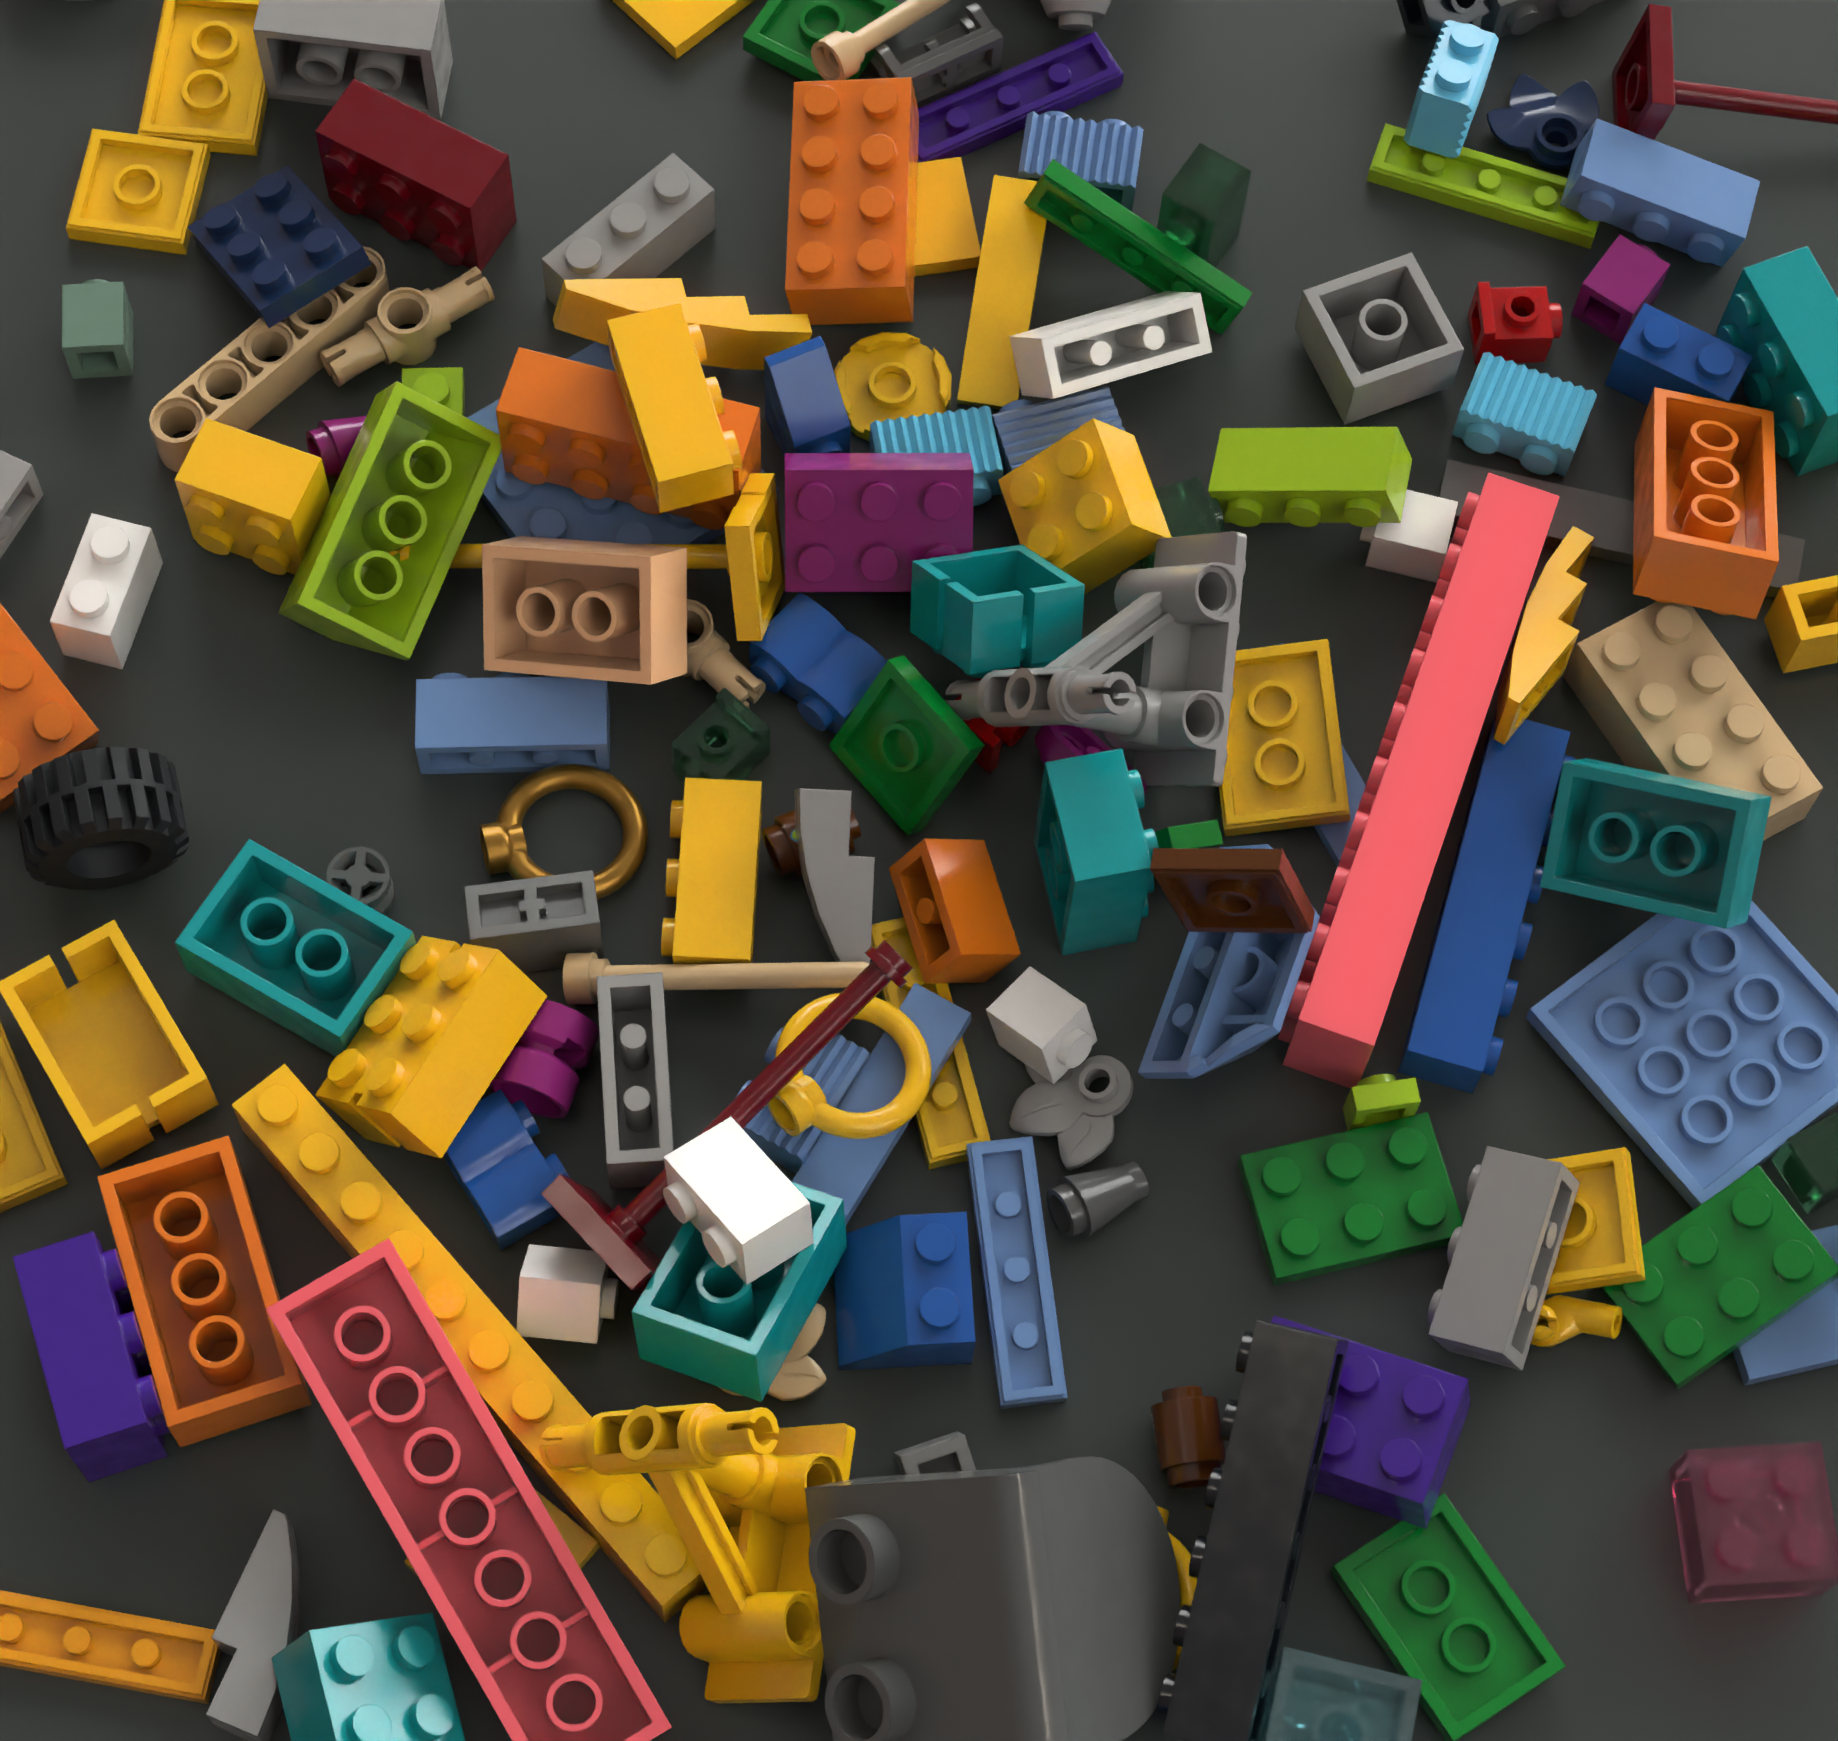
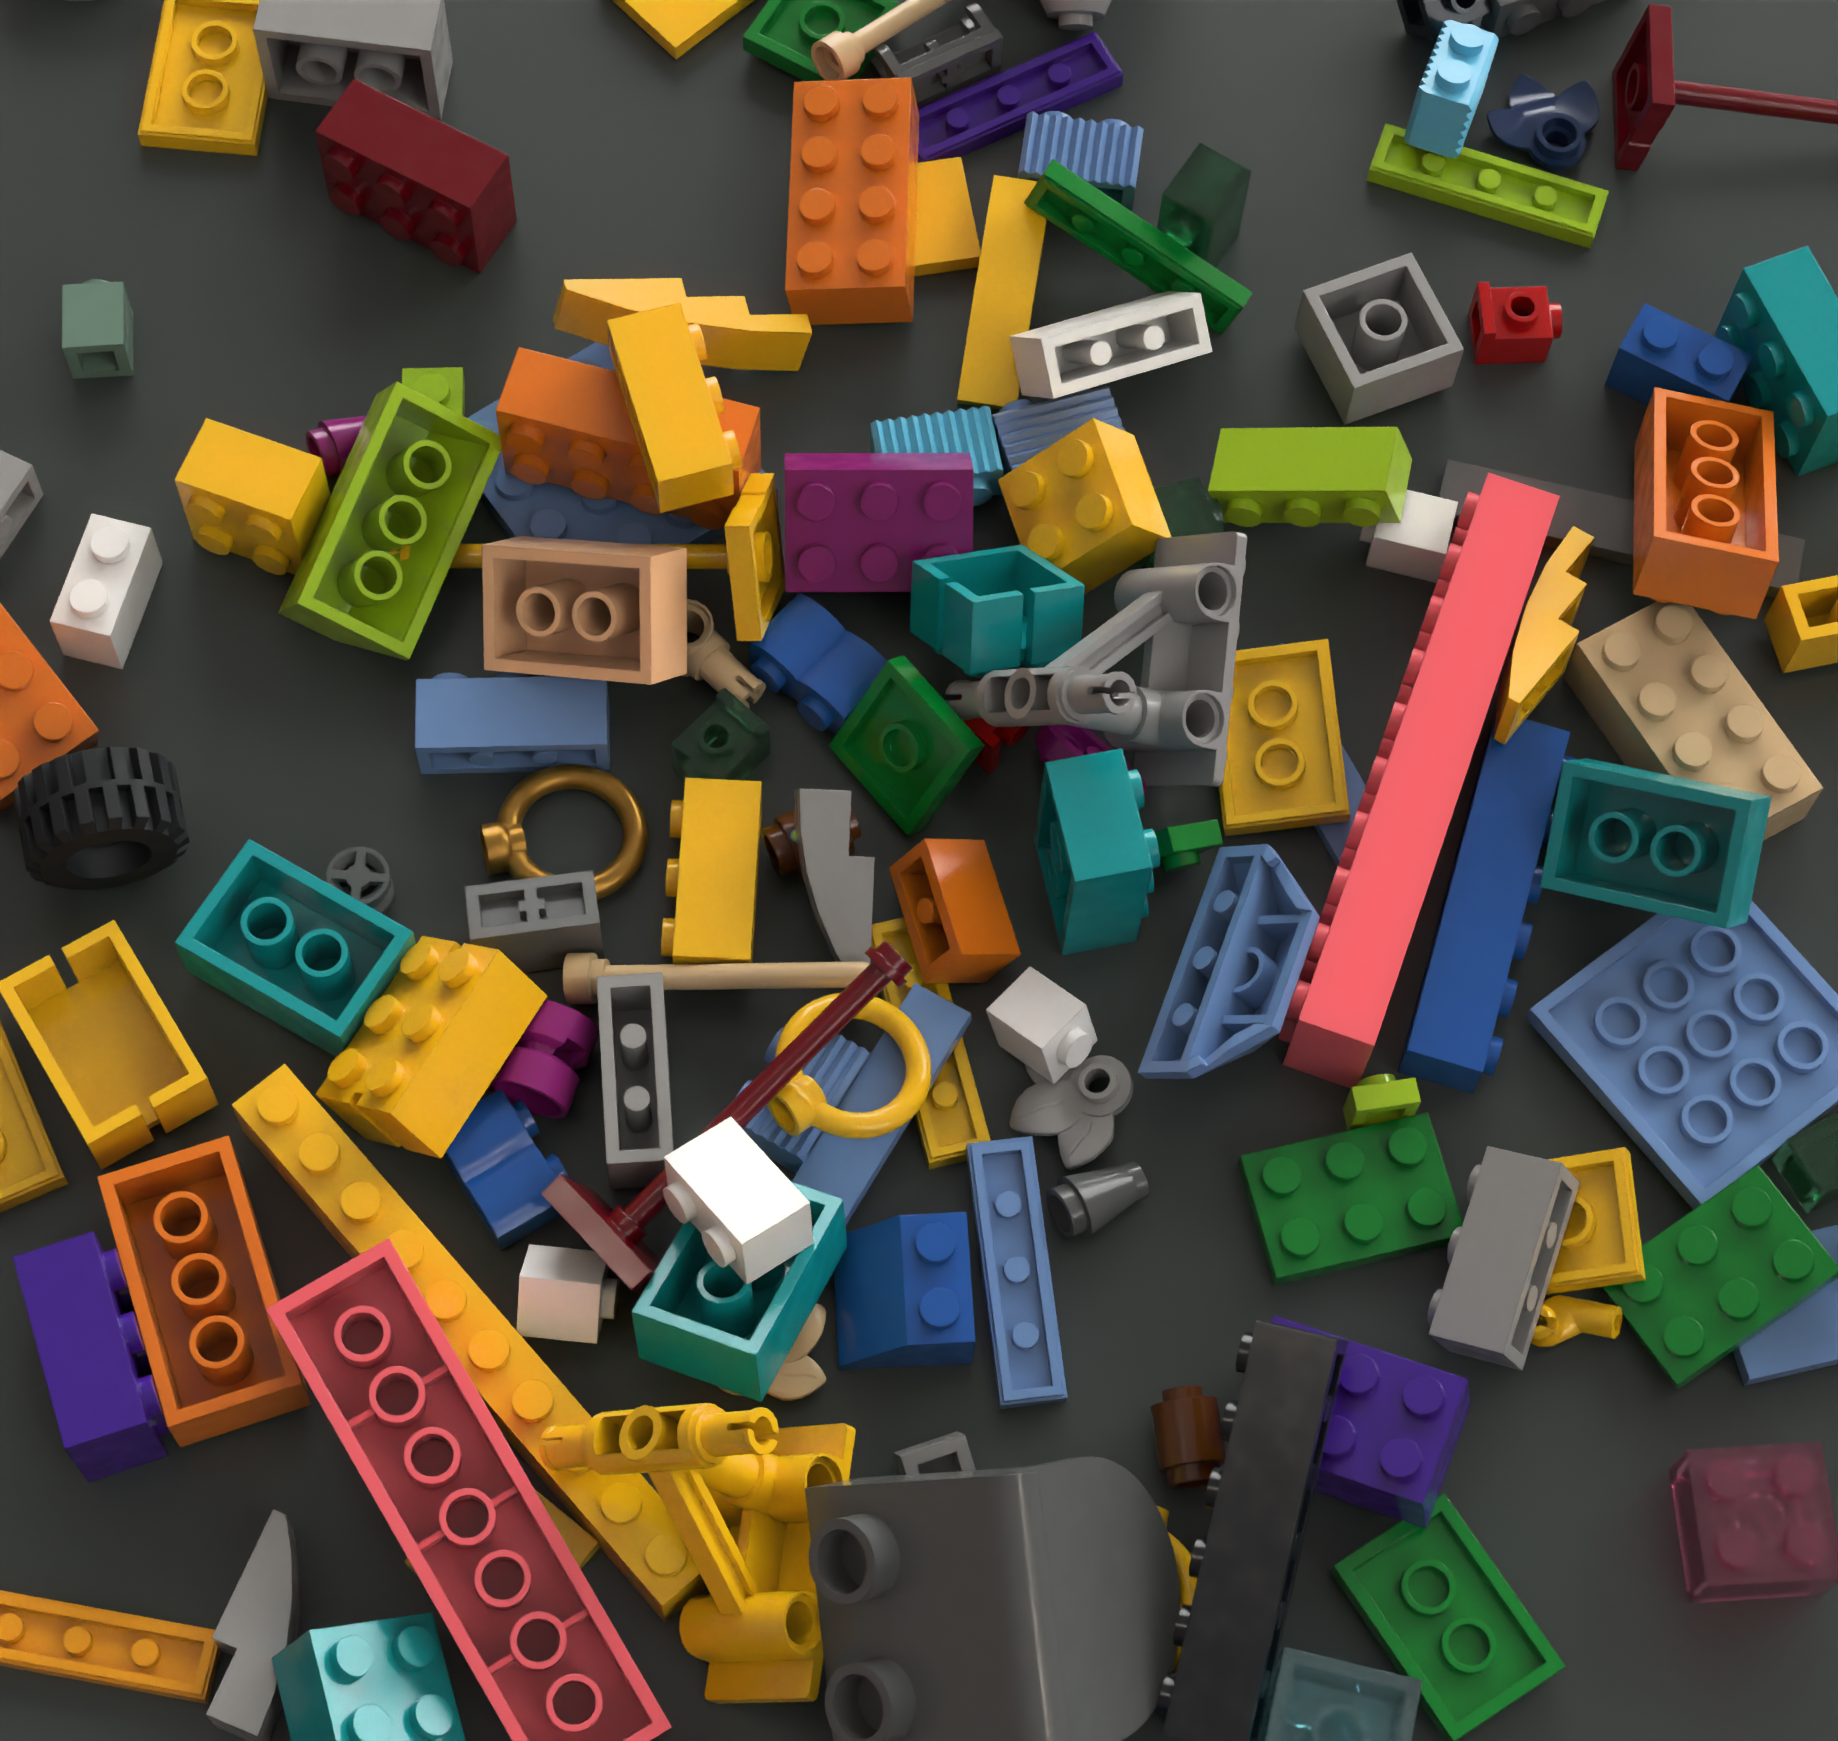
(138, 191): yellow tile -> none
(263, 384): tan beam -> none
(279, 245): dark blue plate -> none
(385, 342): tan pin -> none
(637, 231): light grey brick -> none
(805, 400): blue slope -> none
(891, 379): yellow tile -> none
(1233, 890): reddish brown tile -> none
(1523, 415): medium azure brick -> none
(1619, 288): magenta brick -> none
(1660, 193): medium blue brick -> none

